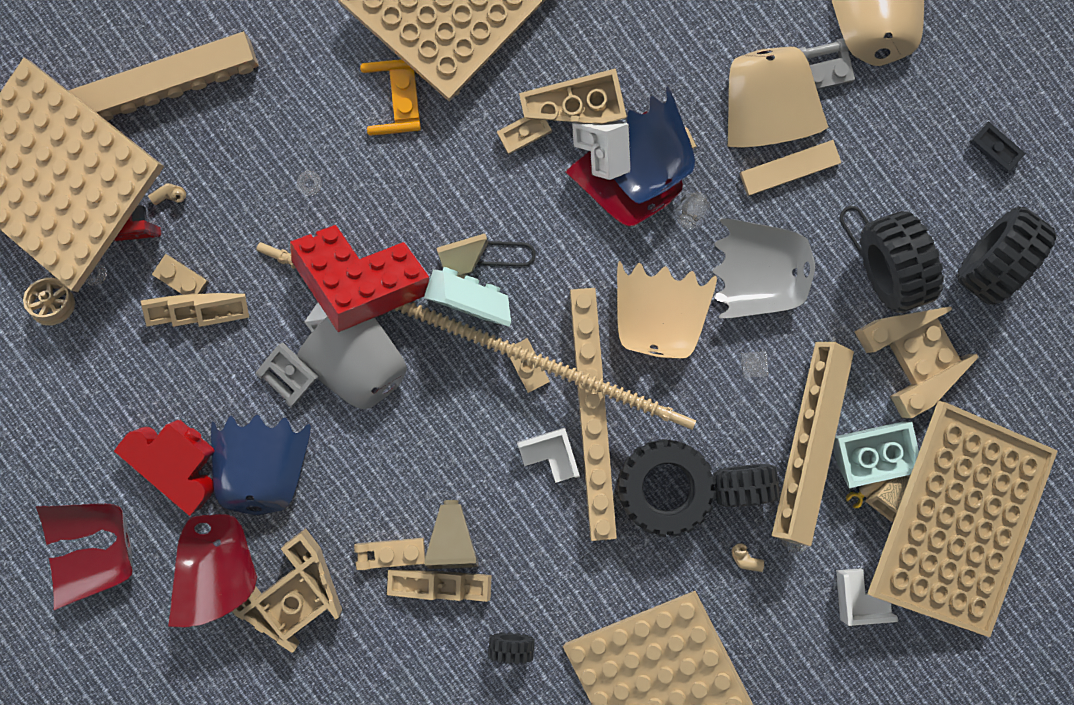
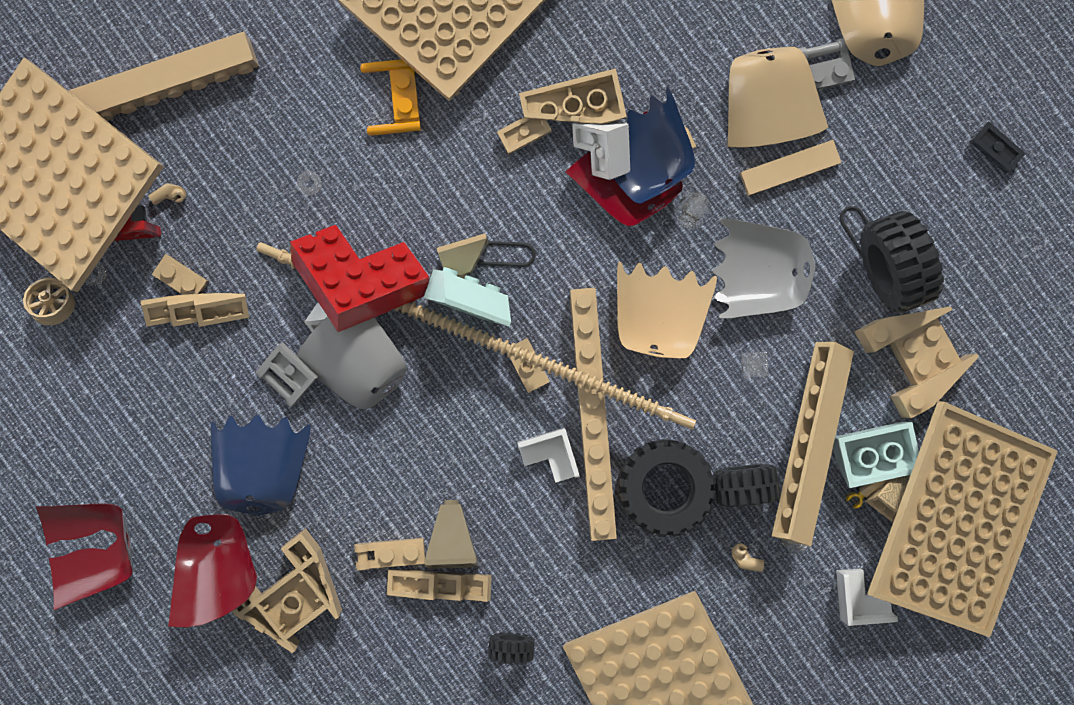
(171, 462): red brick -> none
(1006, 255): black tyre -> none

